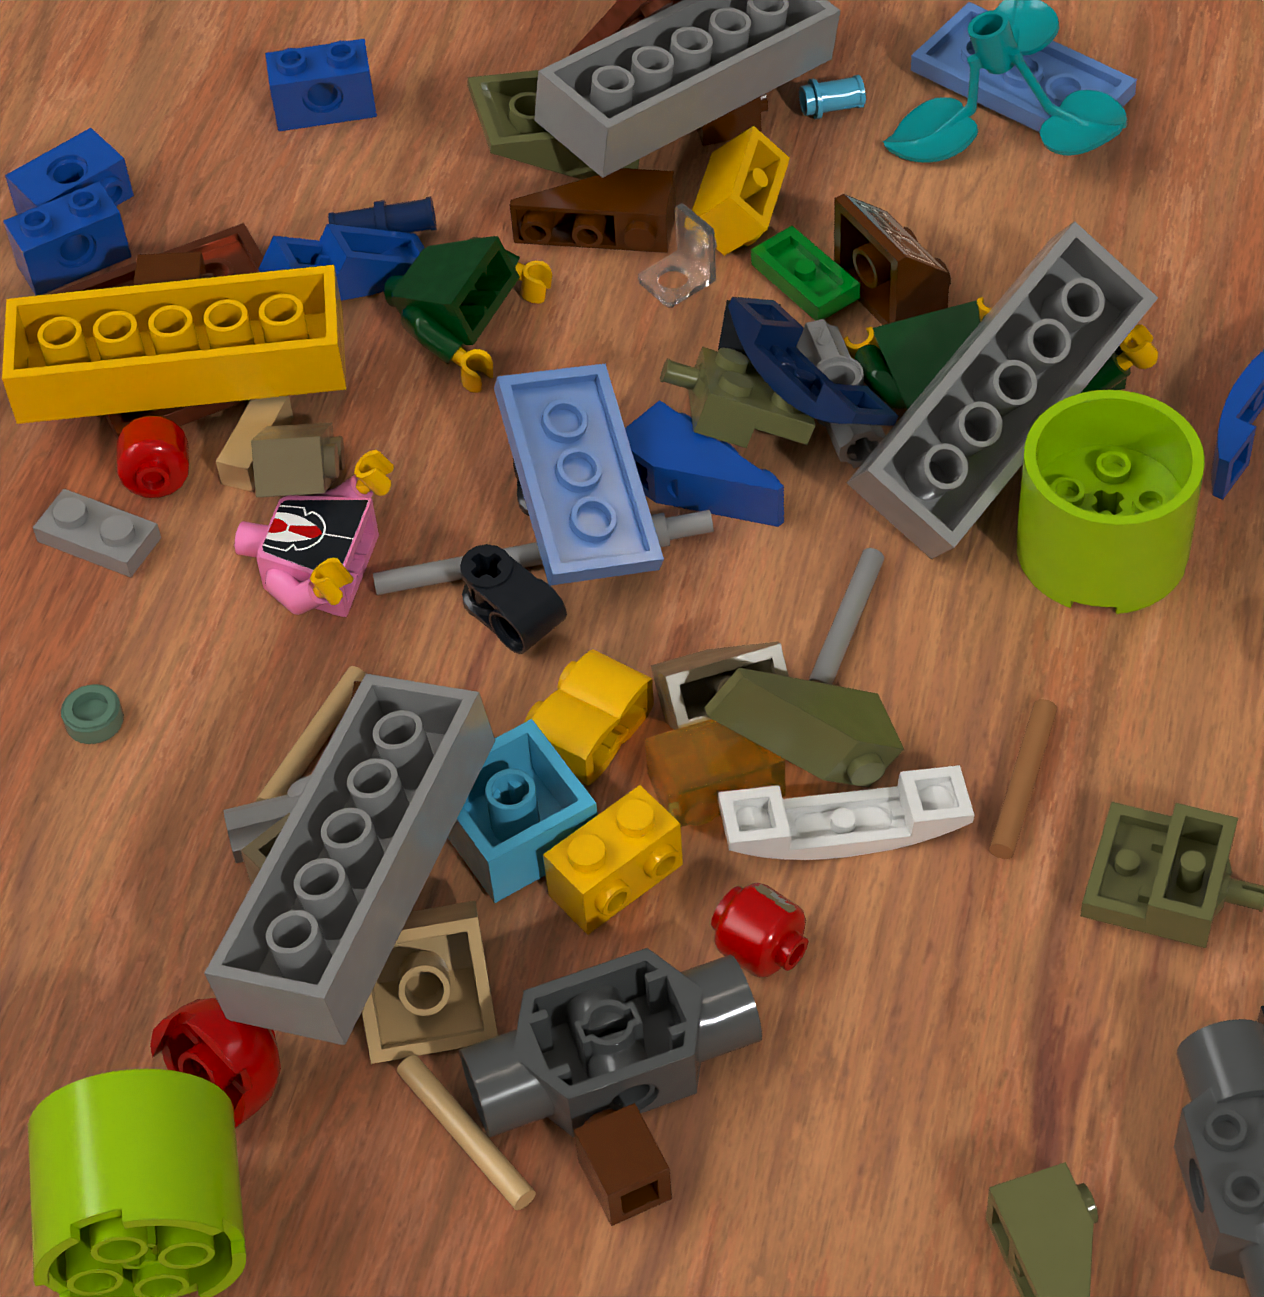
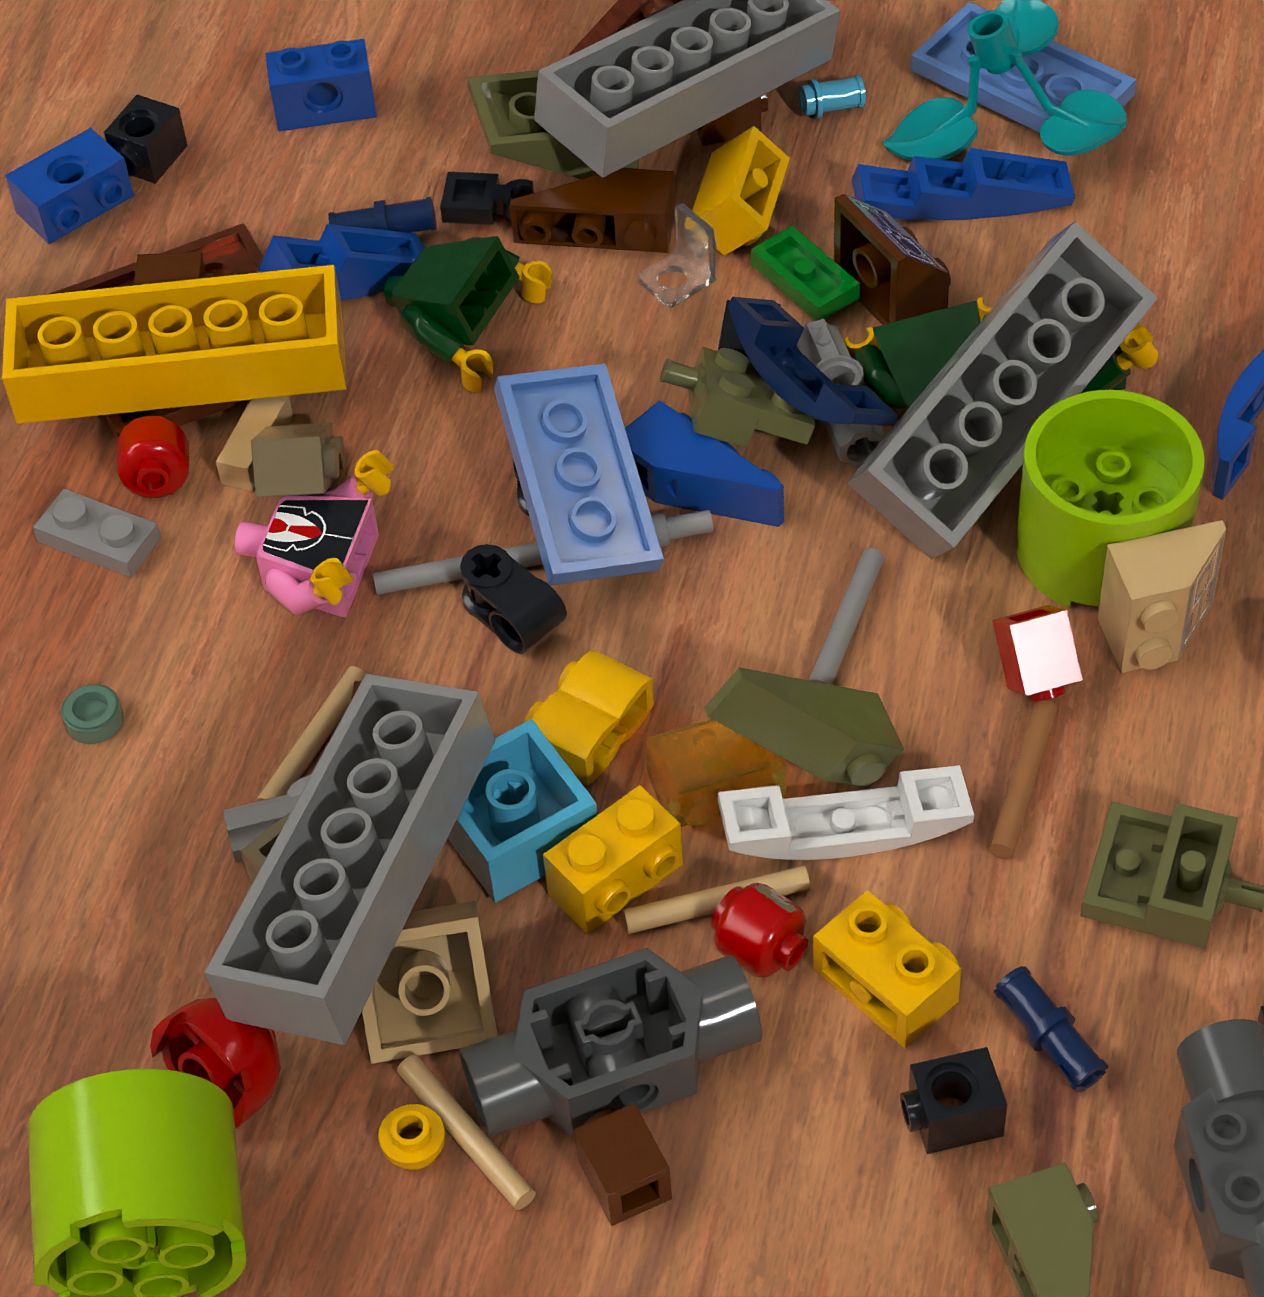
(67, 238): blue brick -> none
(147, 137): none -> black brick
(415, 1152): none -> yellow plate
(479, 196): none -> black plate
(693, 680): dark tan slope -> none
(706, 901): none -> tan bar
(887, 968): none -> yellow brick
(963, 1076): none -> black brick
(978, 188): none -> blue slope
(1037, 652): none -> brick
(1050, 1029): none -> dark blue pin
(1158, 593): none -> tan slope

